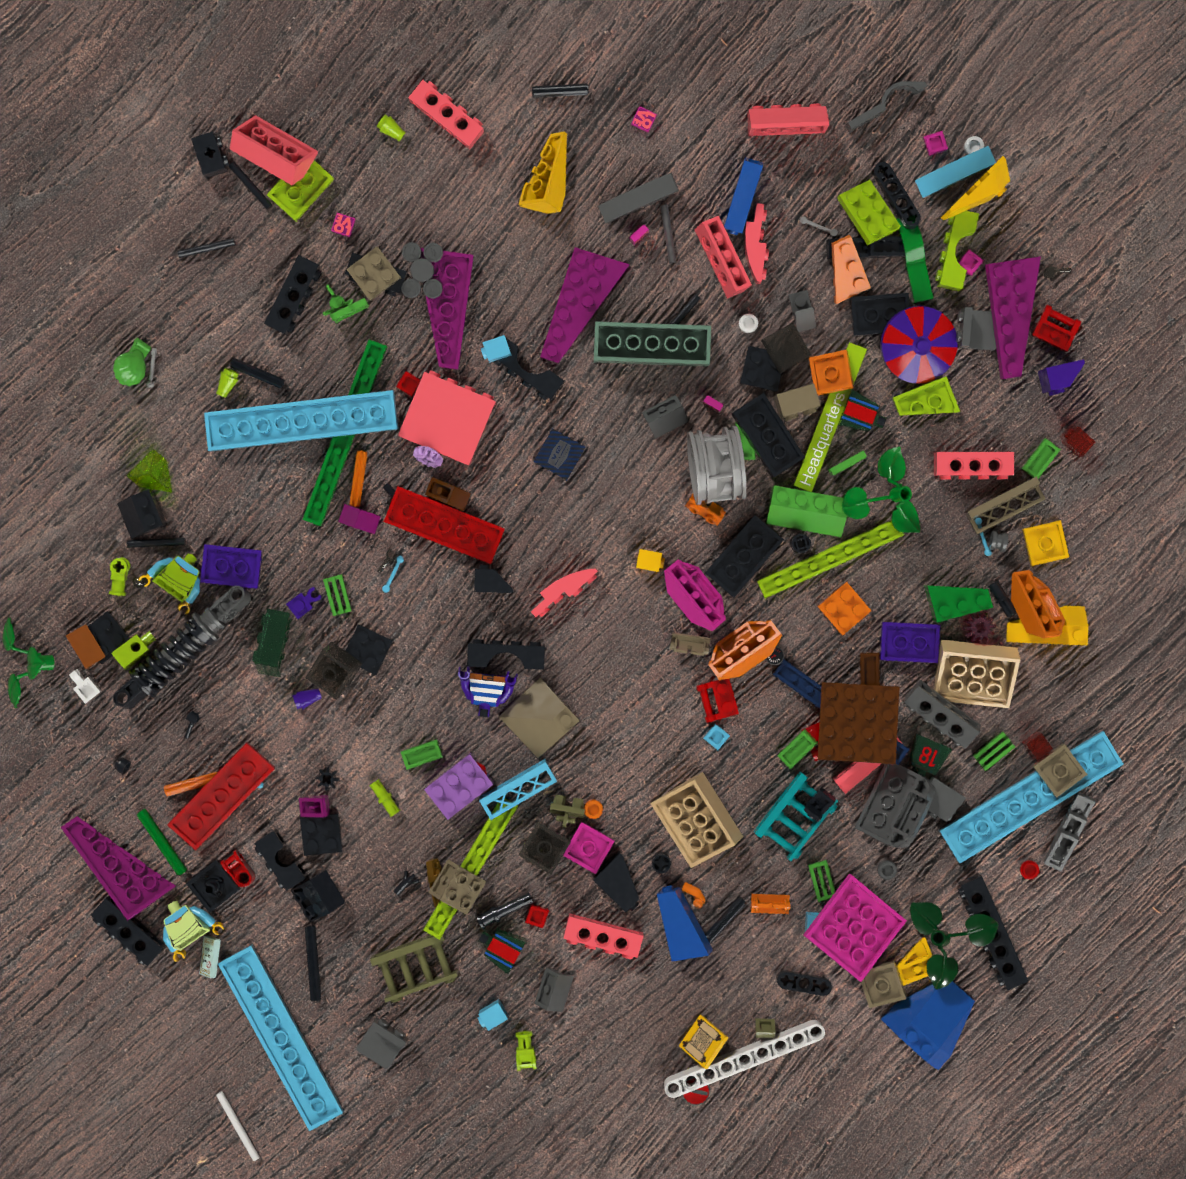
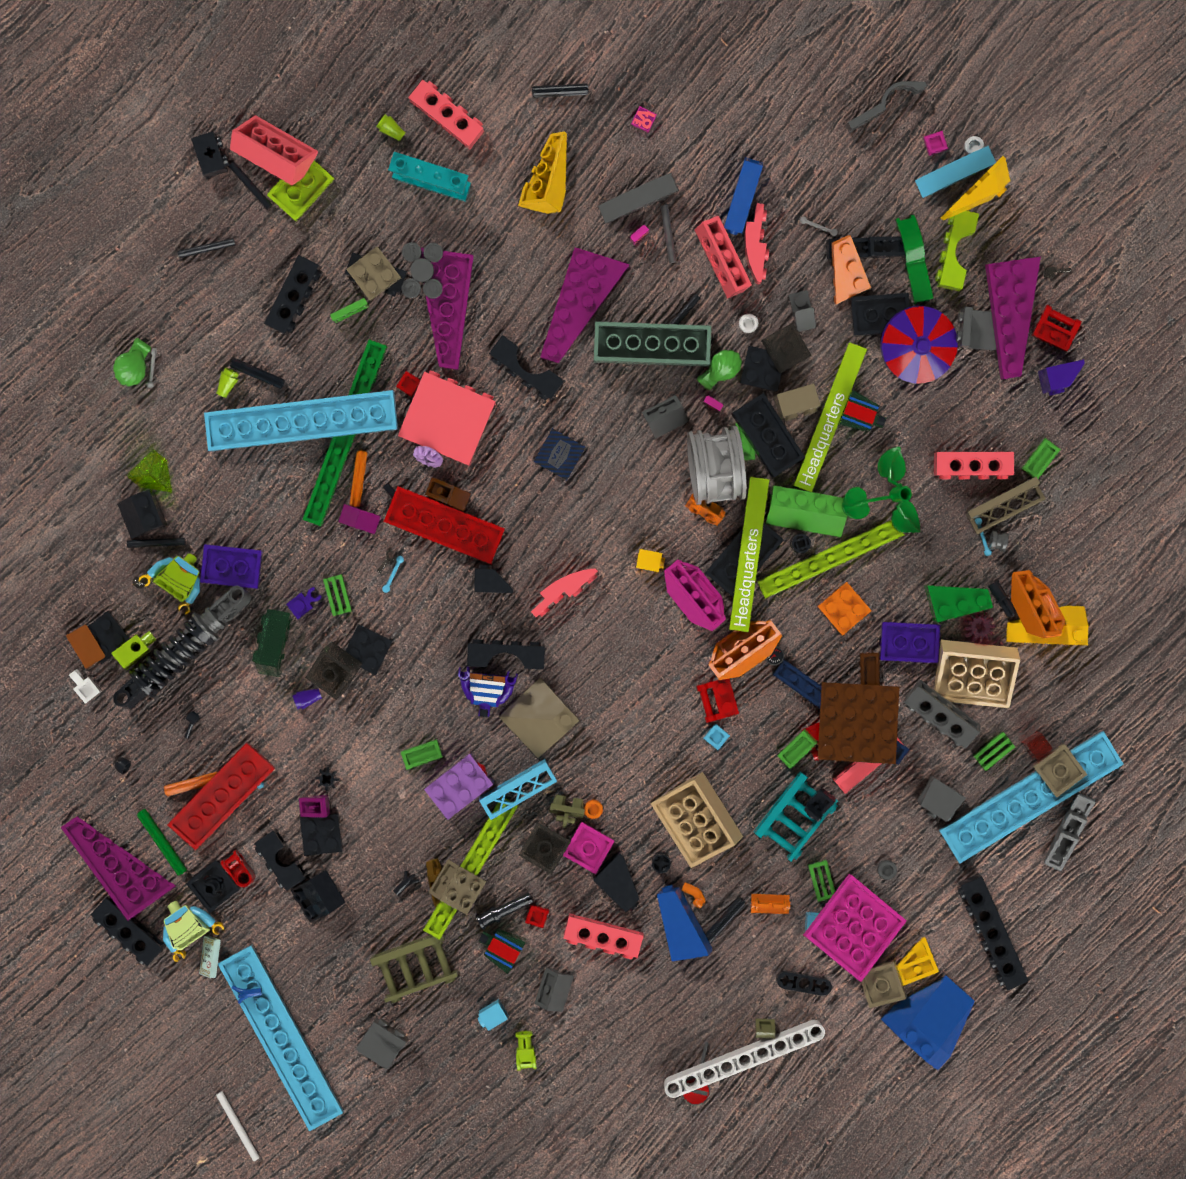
(35, 661): green plant -> none
(119, 576): lime connector -> none
(247, 993): none -> blue bar
(312, 961): black axle -> none
(336, 302): bright green plant -> none
(343, 225): tile -> none
(384, 797): lime pin -> none
(429, 176): none -> teal fence
(495, 349): medium azure brick -> none
(683, 642): dark tan hinge -> none
(703, 1041): tile -> none
(722, 367): none -> bright green animal
(749, 554): none -> lime tile
(787, 120): coral slope -> none
(831, 372): orange plate -> none
(847, 463): bright green tile -> none
(868, 212): lime plate -> none
(896, 806): dark grey plate -> none
(900, 193): black beam -> none
(926, 918): dark green plant -> none
(927, 399): lime wing -> none
(927, 755): clear green torso -> none
(970, 262): dark pink tile -> none
(1029, 869): red plate -> none
(1045, 543): yellow tile -> none
(1078, 441): clear red brick -> none

